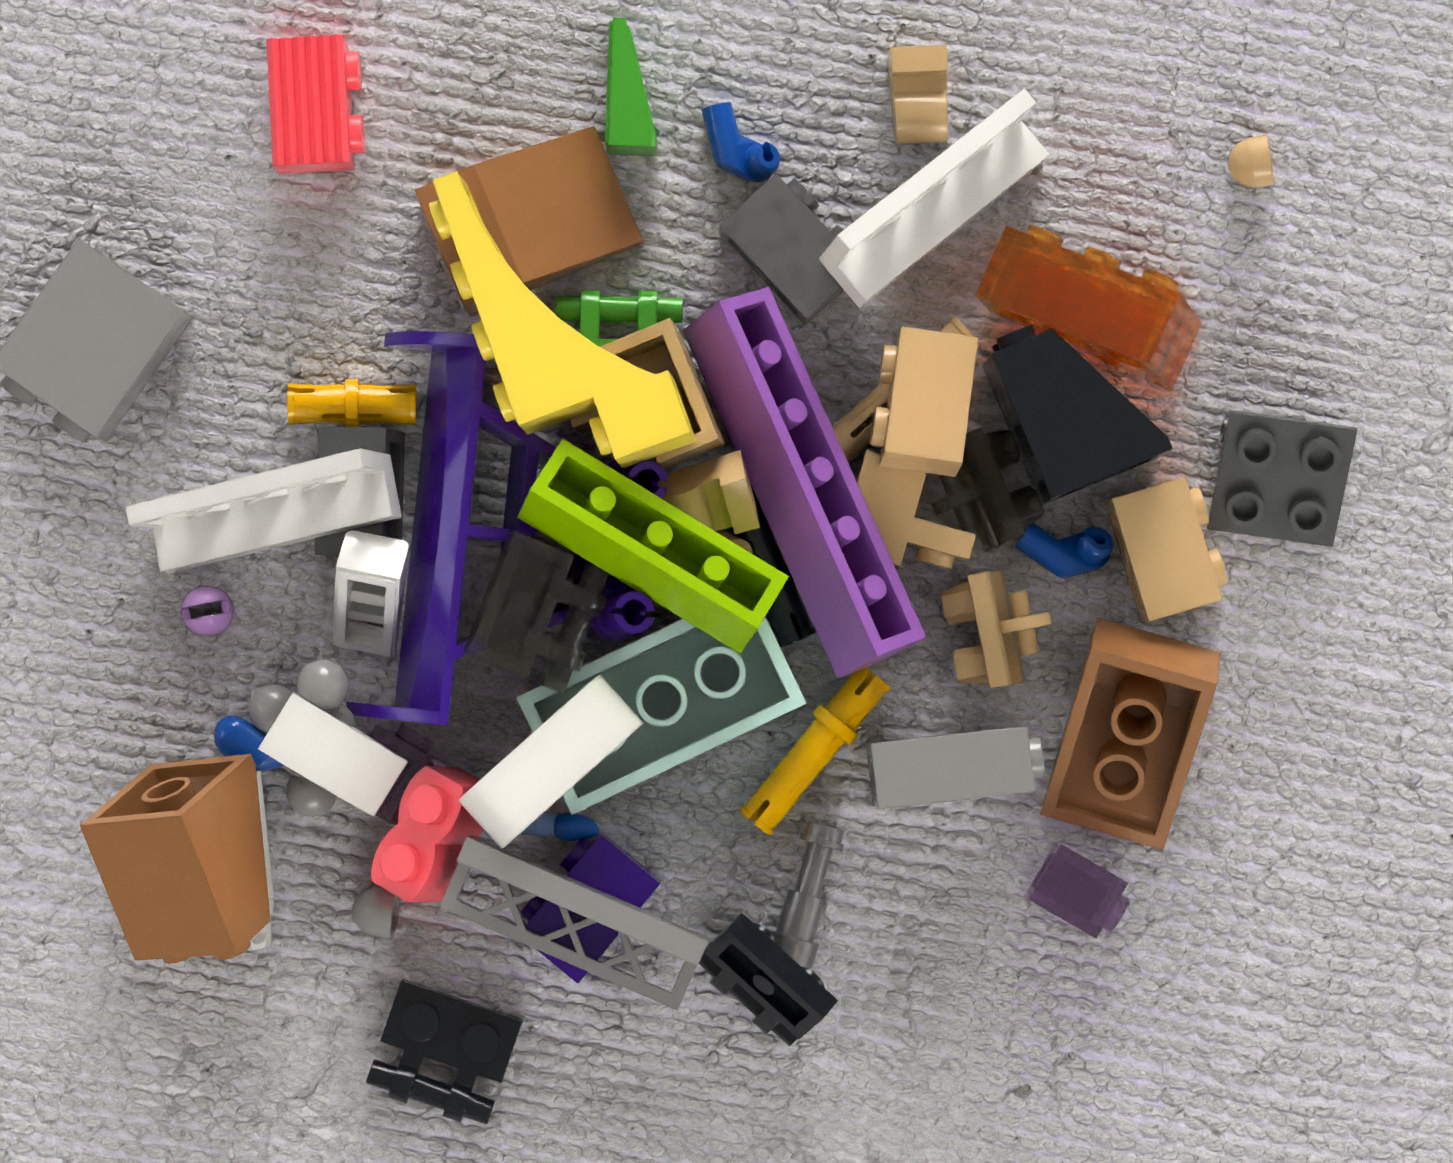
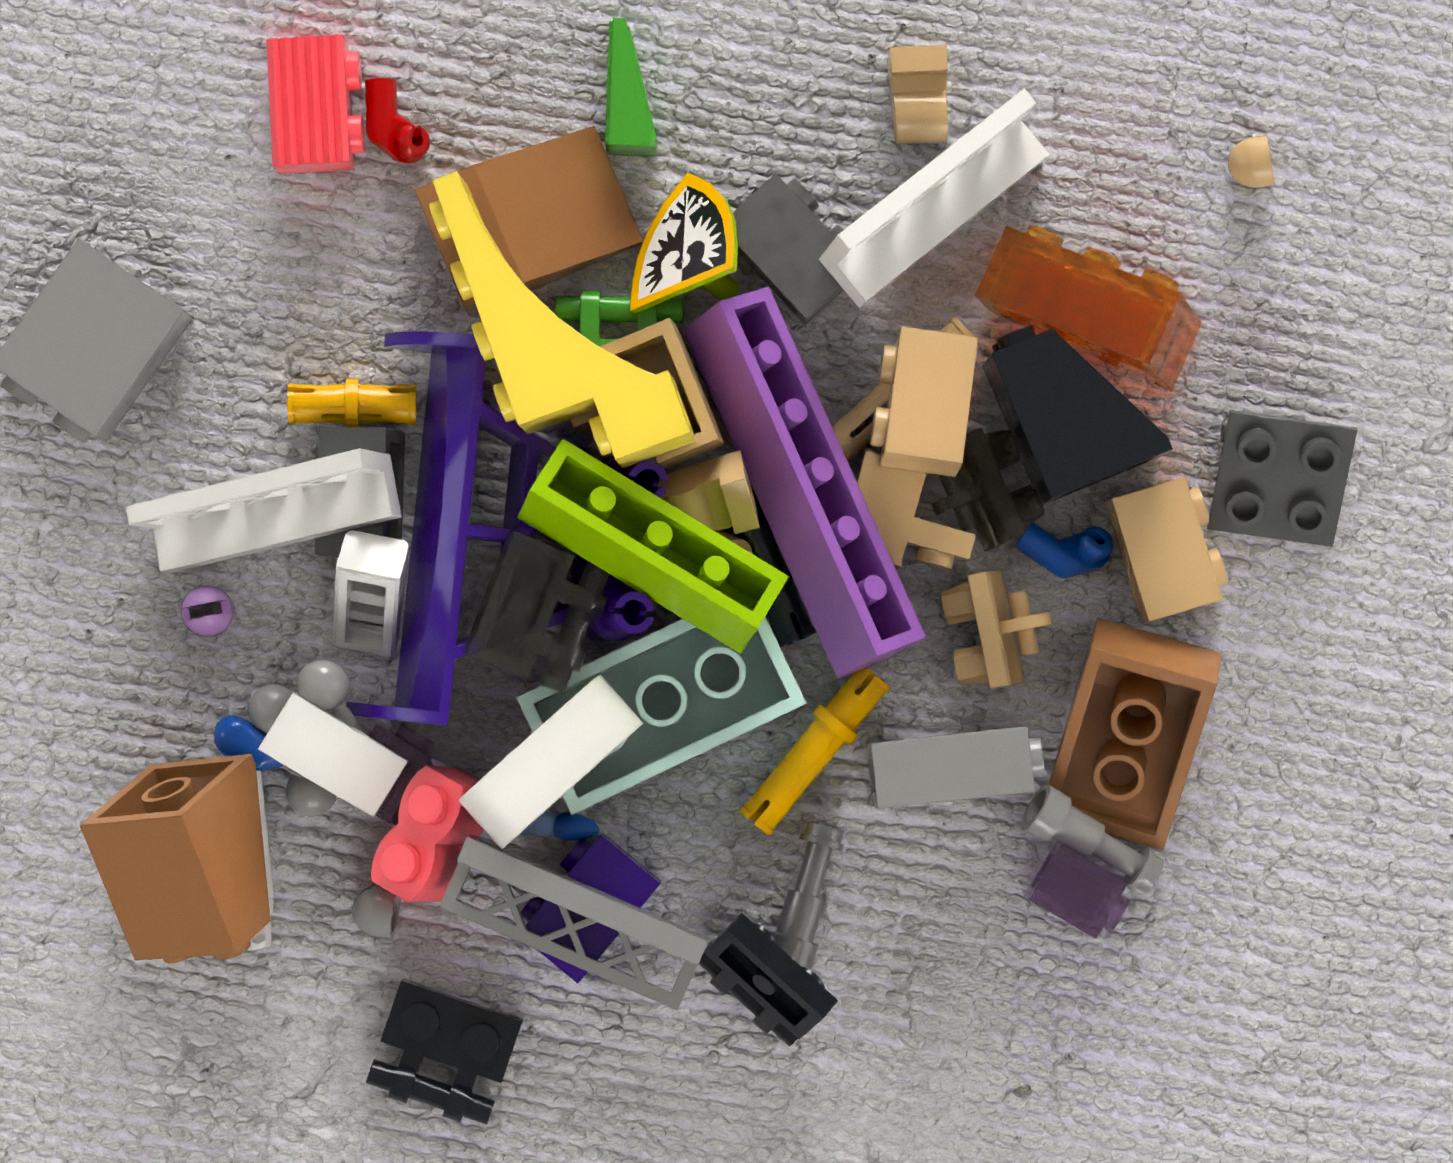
(388, 128): none -> red arm
(687, 247): none -> shield
(736, 152): blue arm -> none
(1053, 817): none -> light grey piece

